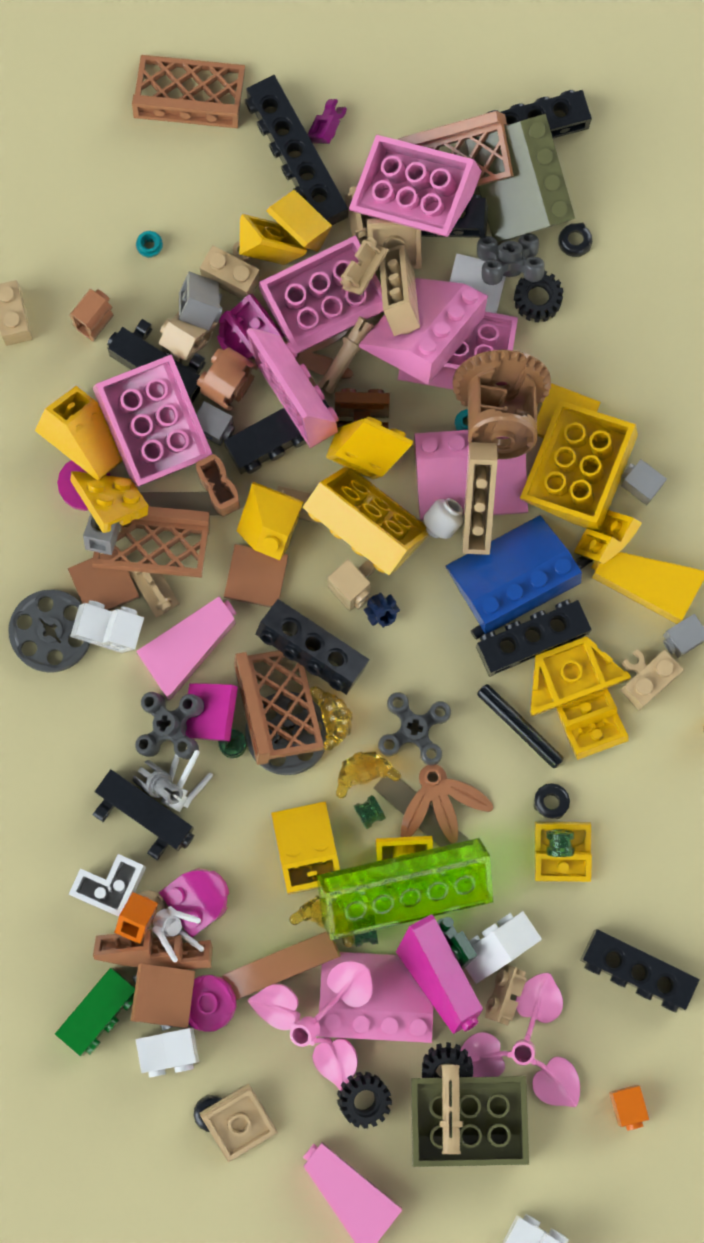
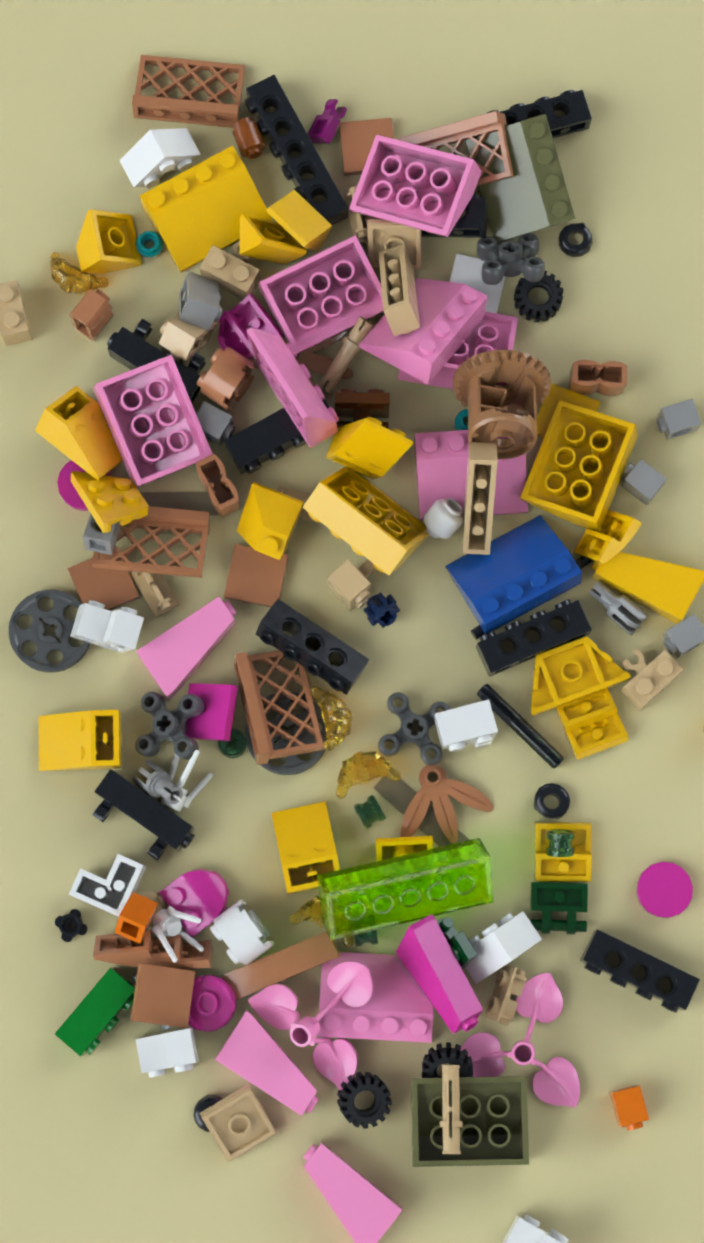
(63, 924): none -> black plate
(71, 278): none -> clear yellow piece
(80, 741): none -> yellow slope
(107, 243): none -> yellow slope
(159, 153): none -> white brick
(203, 207): none -> yellow slope
(242, 933): none -> white brick
(248, 138): none -> dark orange brick
(263, 1063): none -> bright pink slope
(358, 139): none -> nougat tile
(358, 276): tan hinge -> none
(467, 725): none -> white brick
(559, 898): none -> dark green plate
(603, 378): none -> nougat brick
(619, 608): none -> light grey arm
(664, 889): none -> dark pink tile
(678, 419): none -> light grey brick

